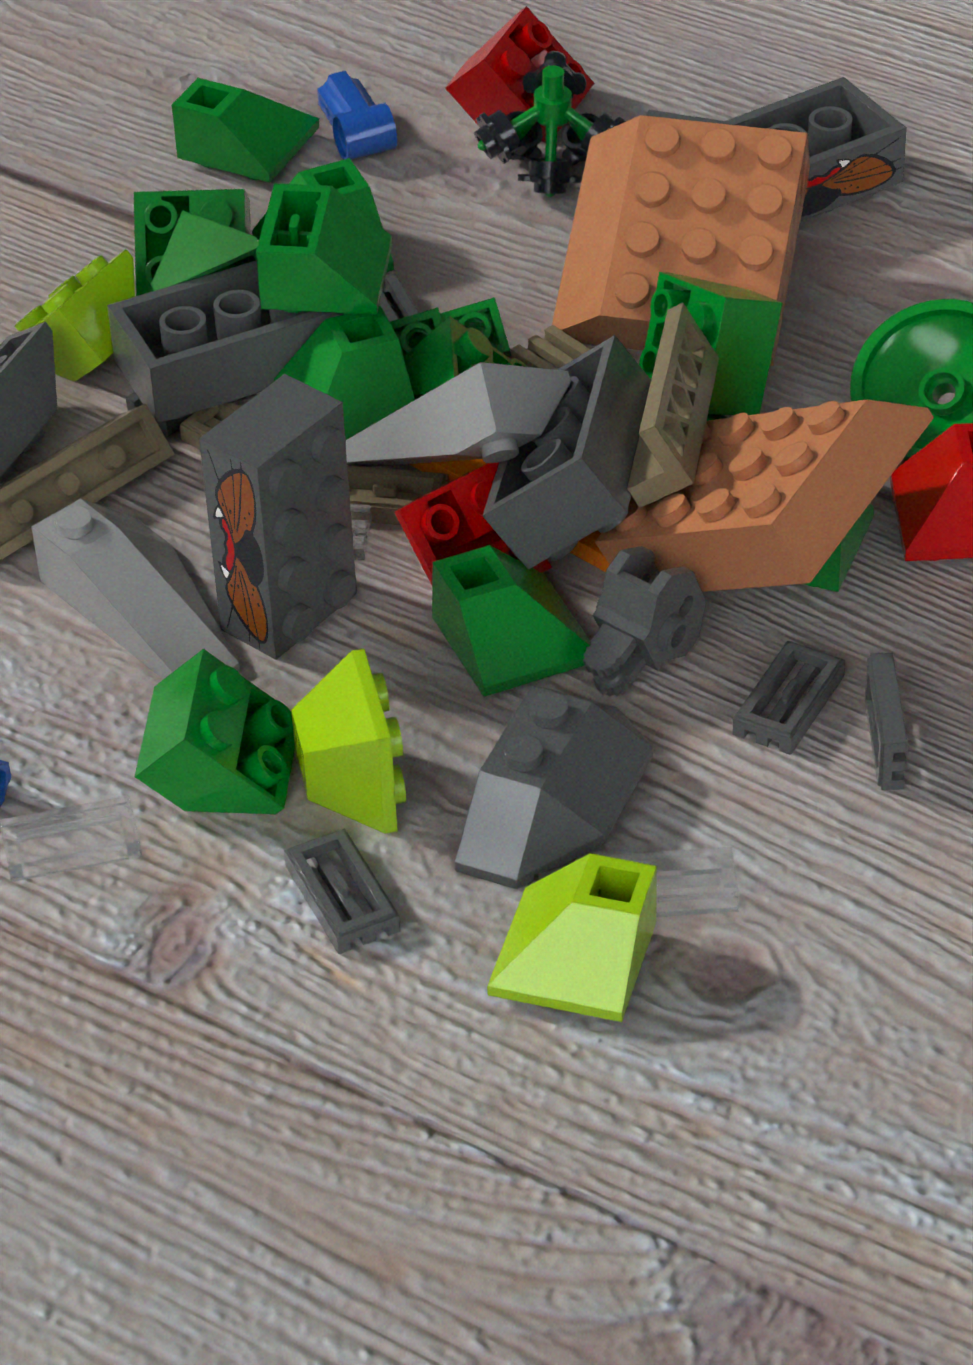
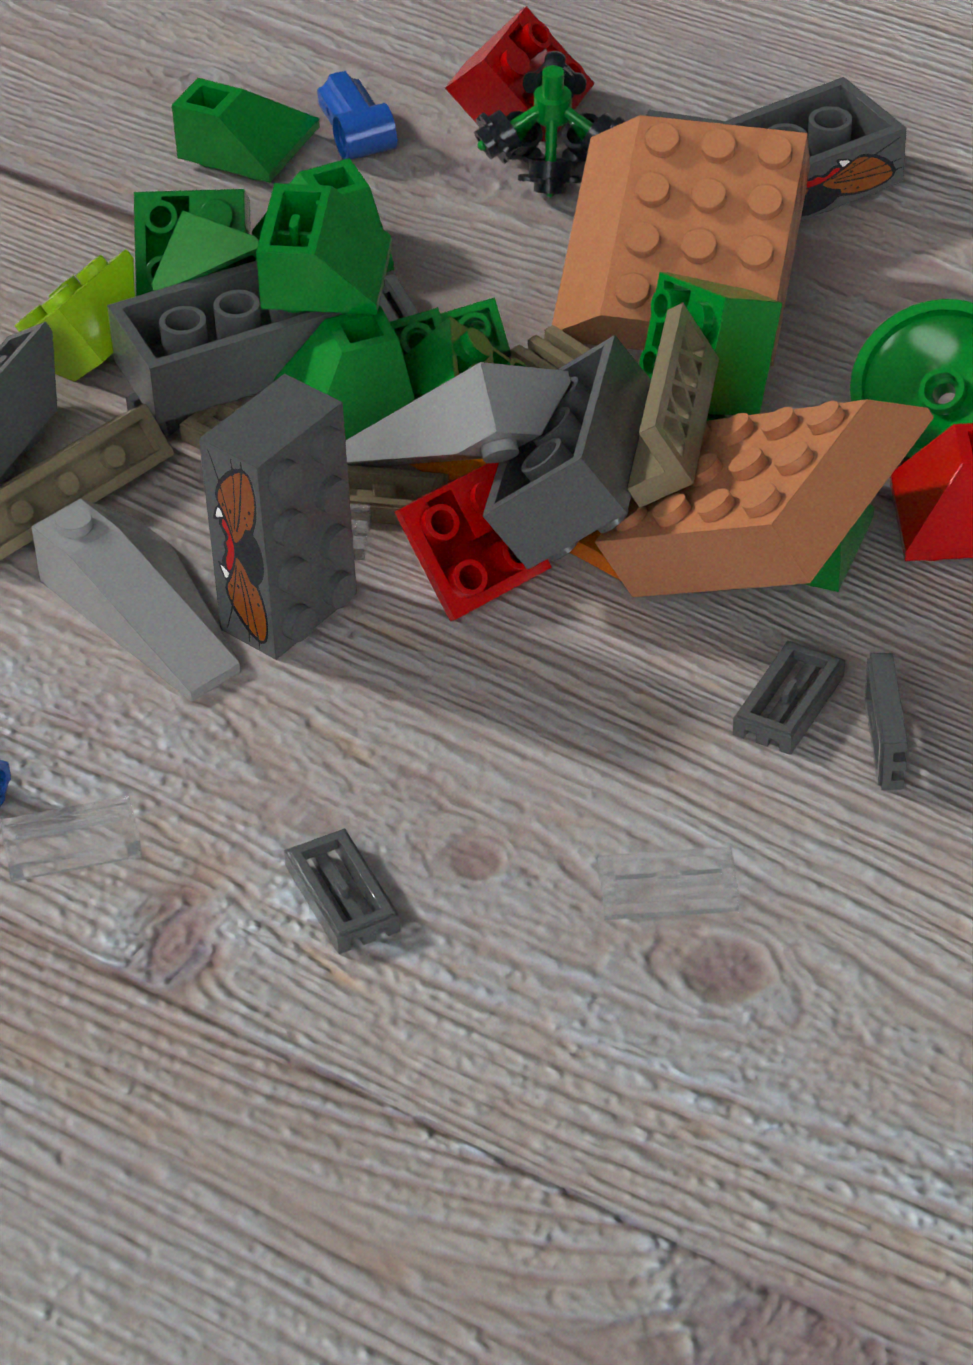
(216, 741): green slope -> none
(350, 746): lime slope -> none
(504, 620): green slope -> none
(550, 787): dark grey wedge -> none
(580, 938): lime slope -> none
(642, 619): dark grey hinge -> none

